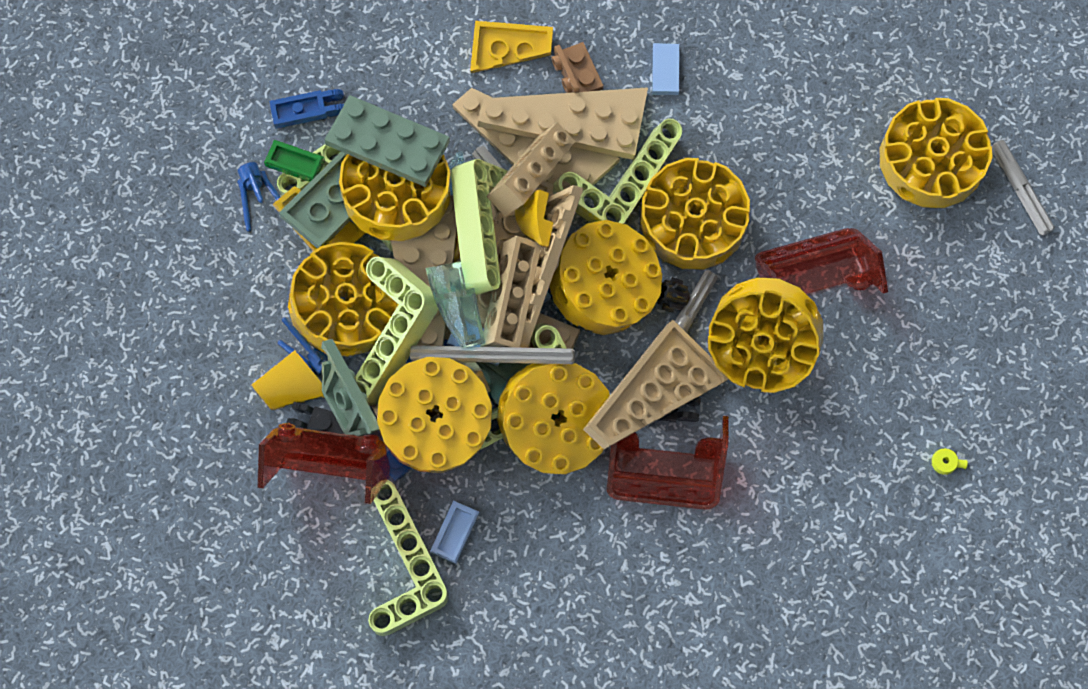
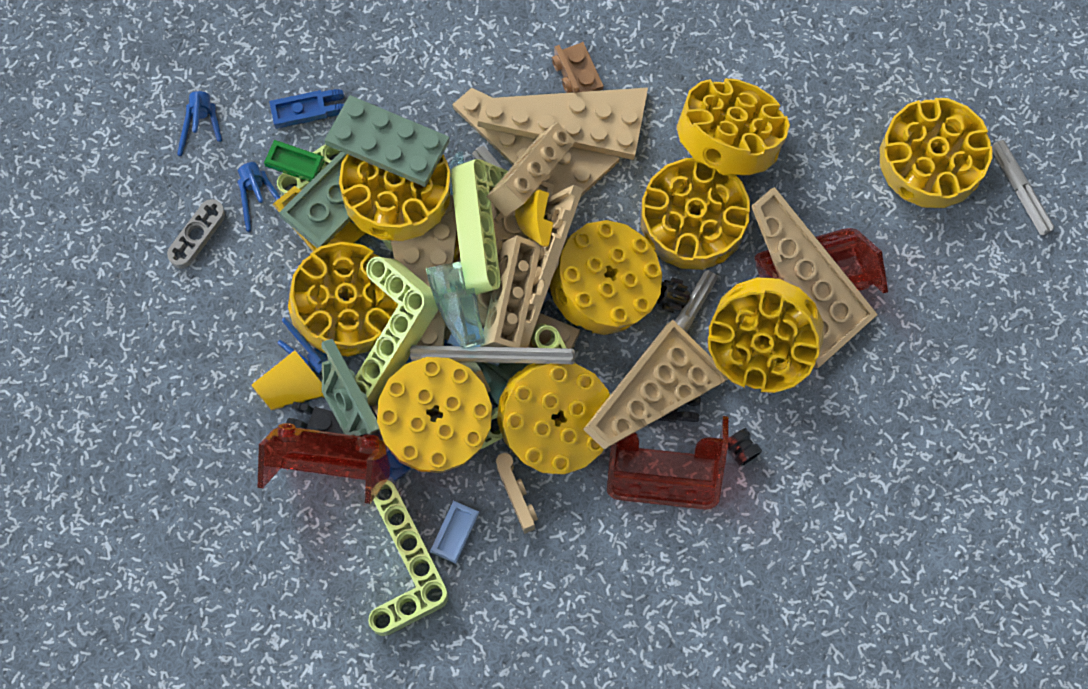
(179, 245): none -> light grey beam
(198, 108): none -> blue plant
(508, 44): yellow wing -> none
(516, 491): none -> tan plate
(628, 183): yellowish green beam -> none
(665, 69): light blue tile -> none
(732, 127): none -> yellow brick
(743, 447): none -> black wheel
(808, 265): none -> tan wing
(952, 459): neon yellow piece -> none

